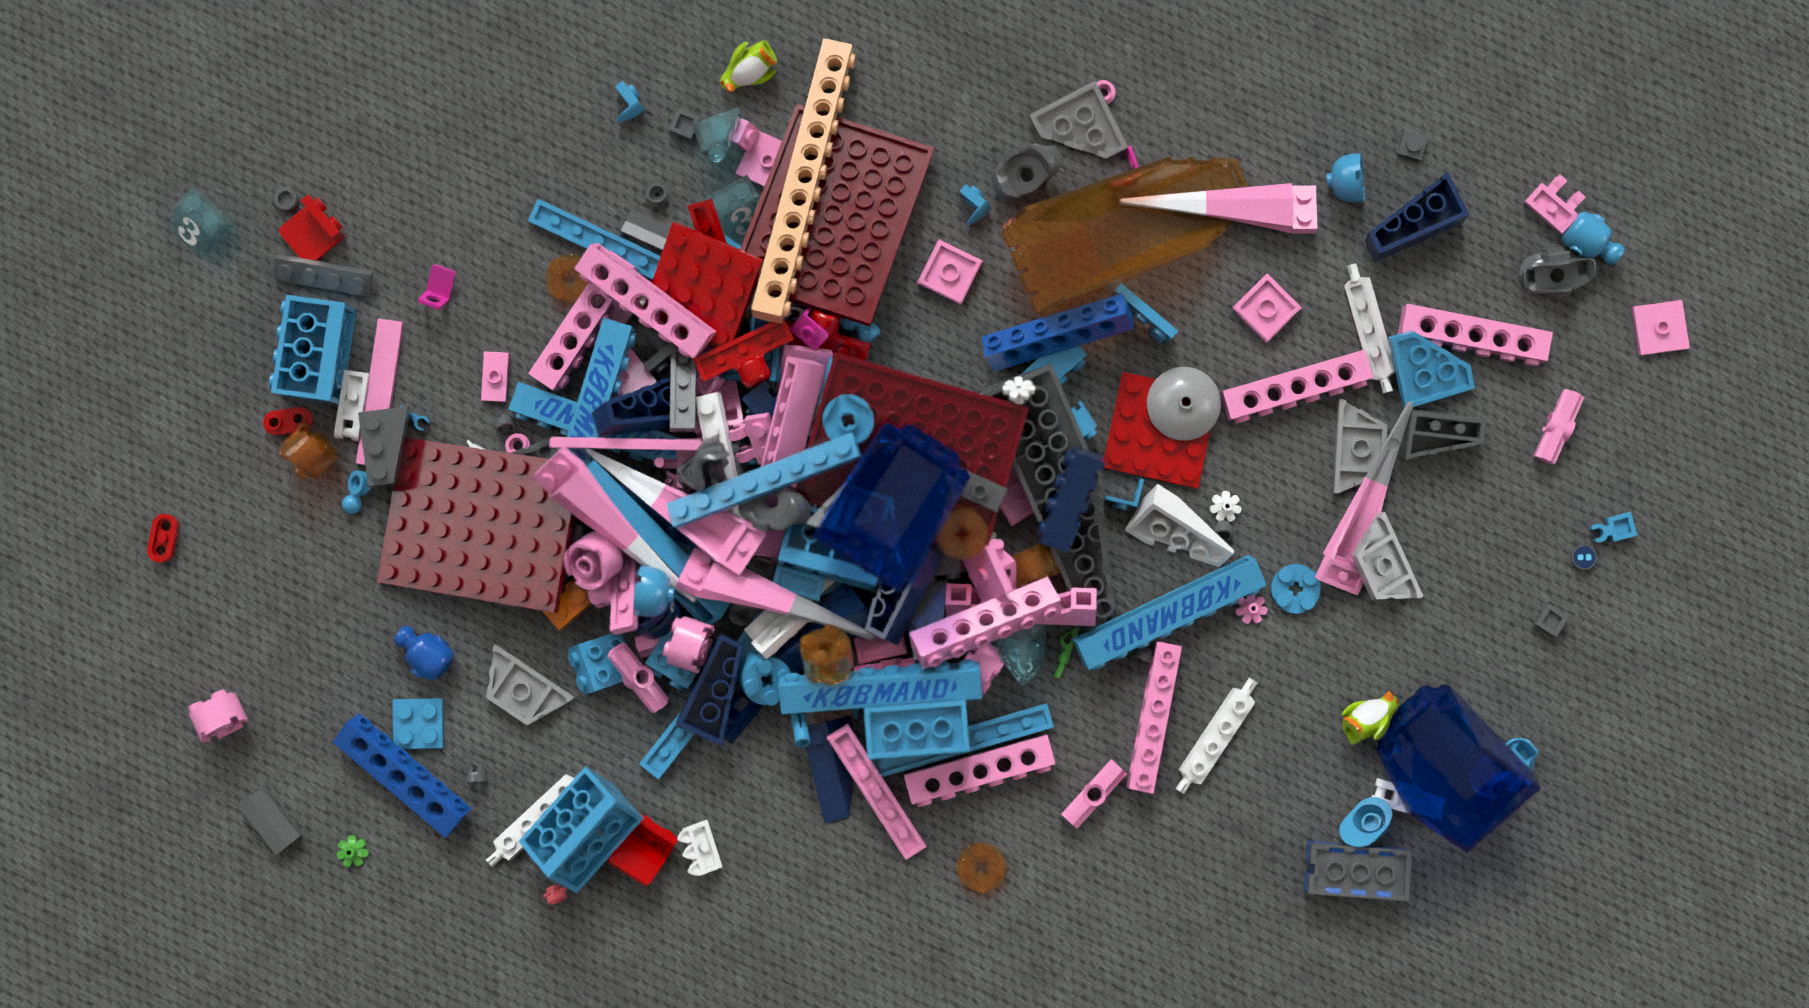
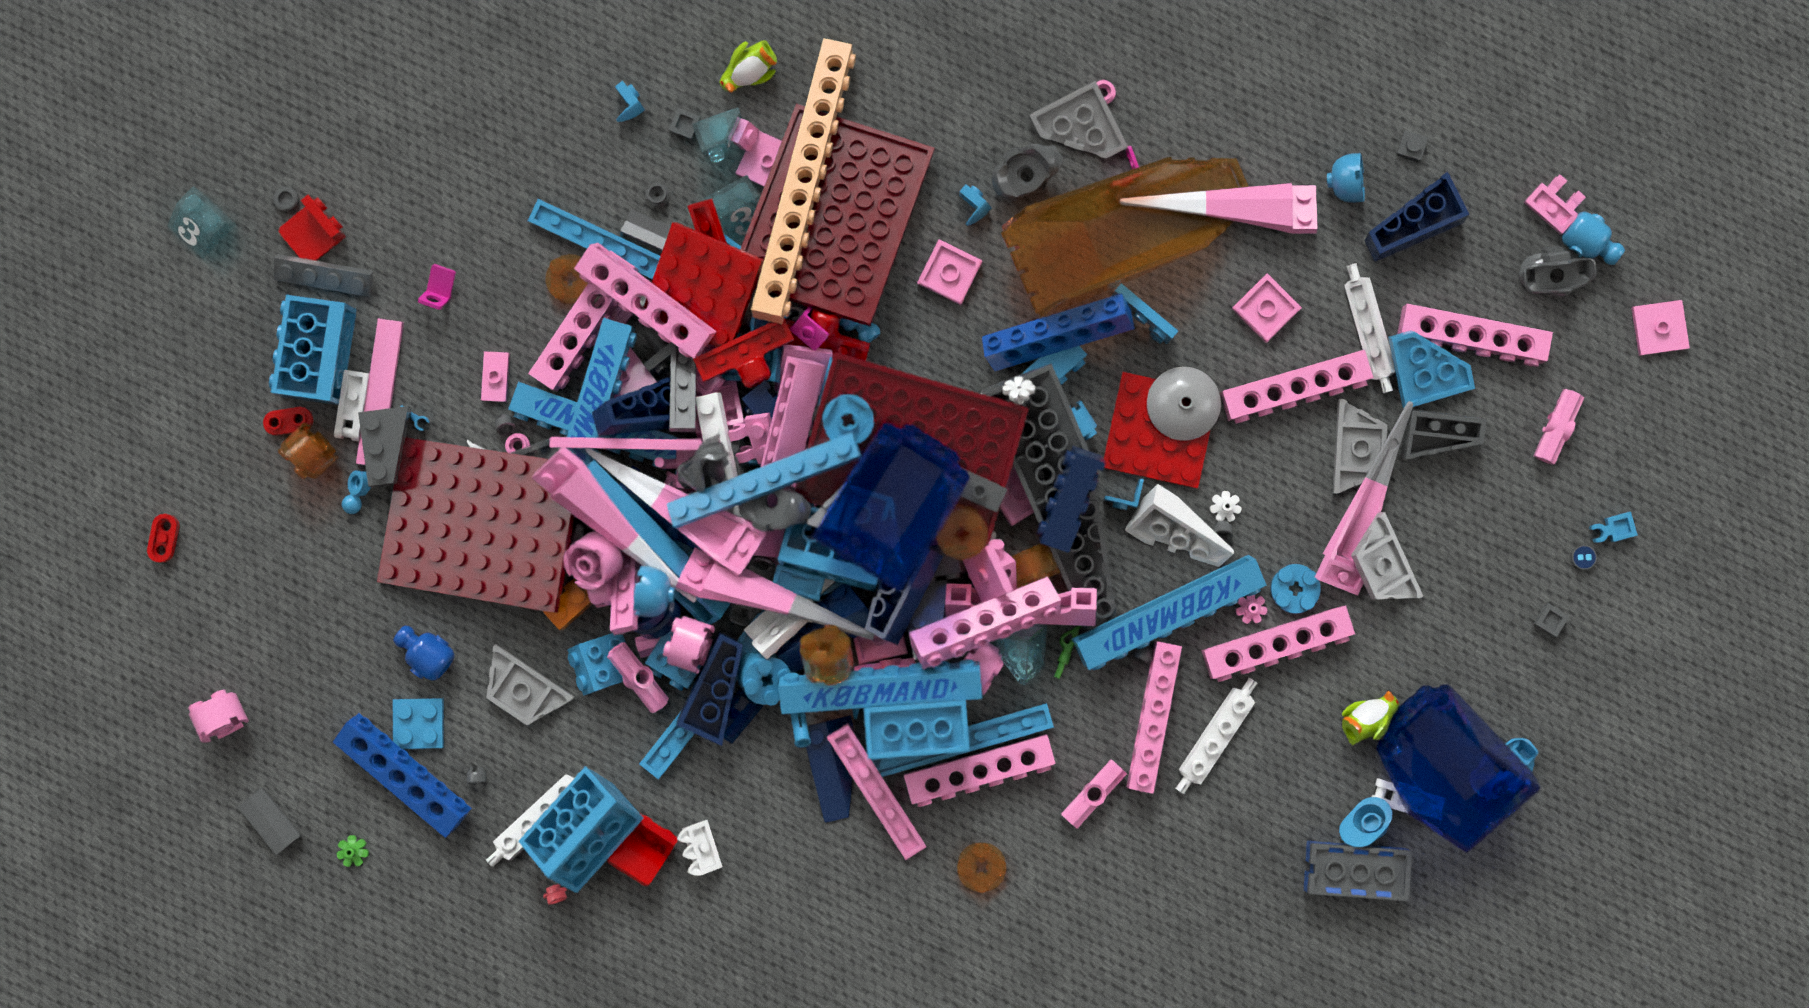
(1340, 631): none -> bright pink brick

